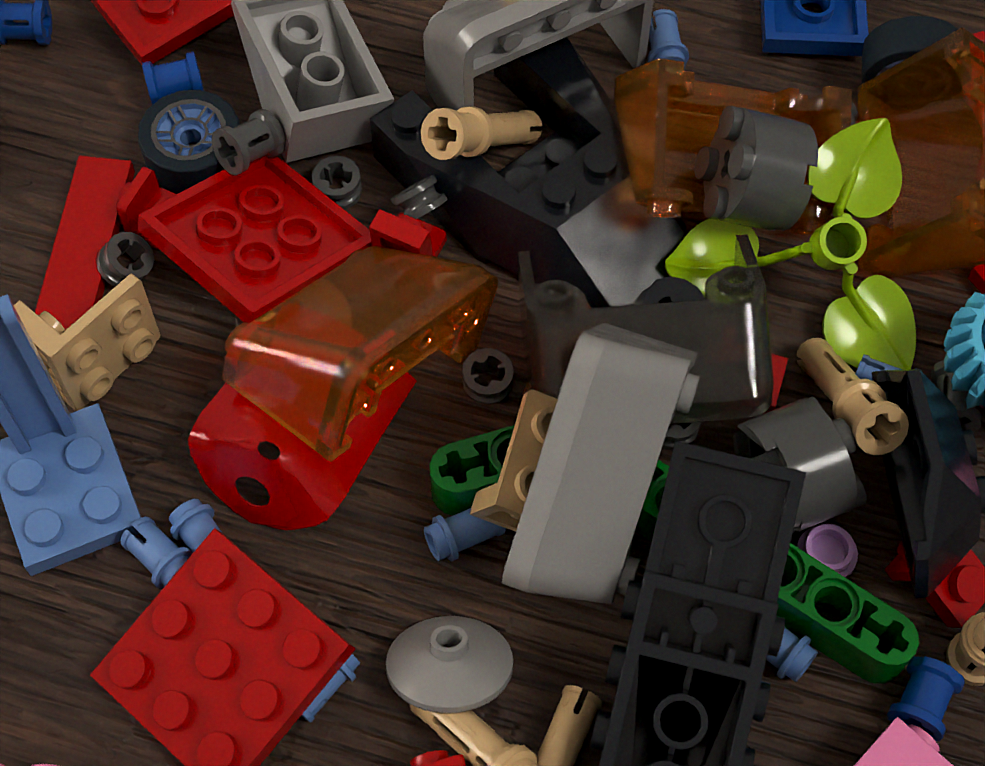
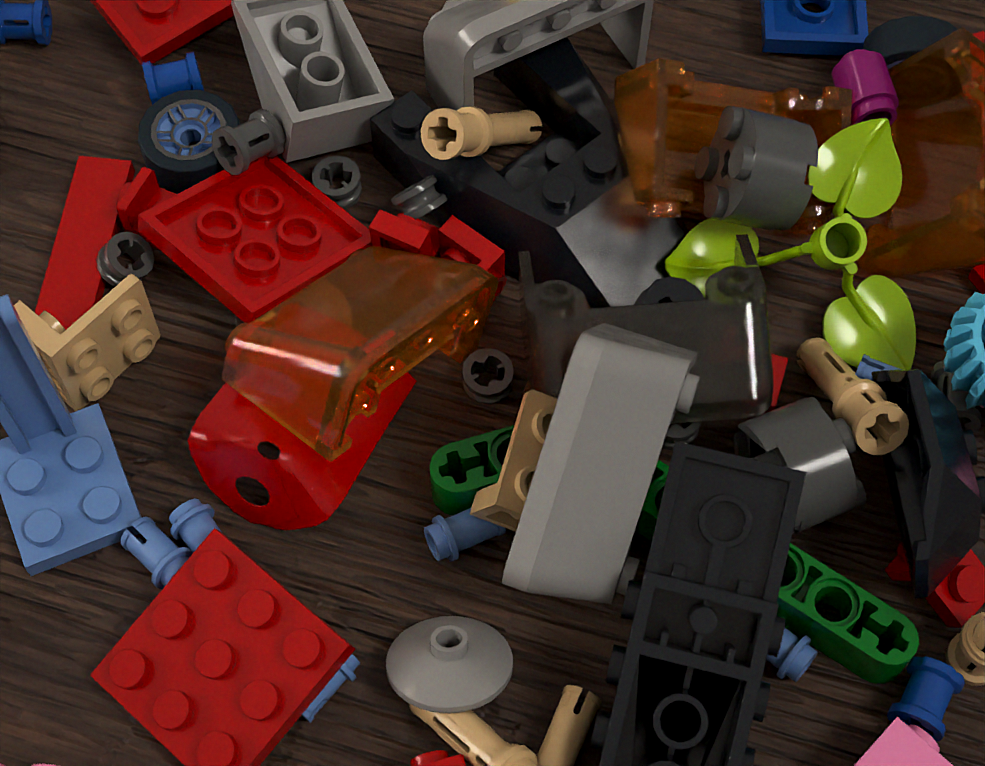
(466, 245): none -> red bracket
(665, 38): medium blue pin -> none
(831, 547): lavender plate -> none
(870, 84): none -> magenta brick

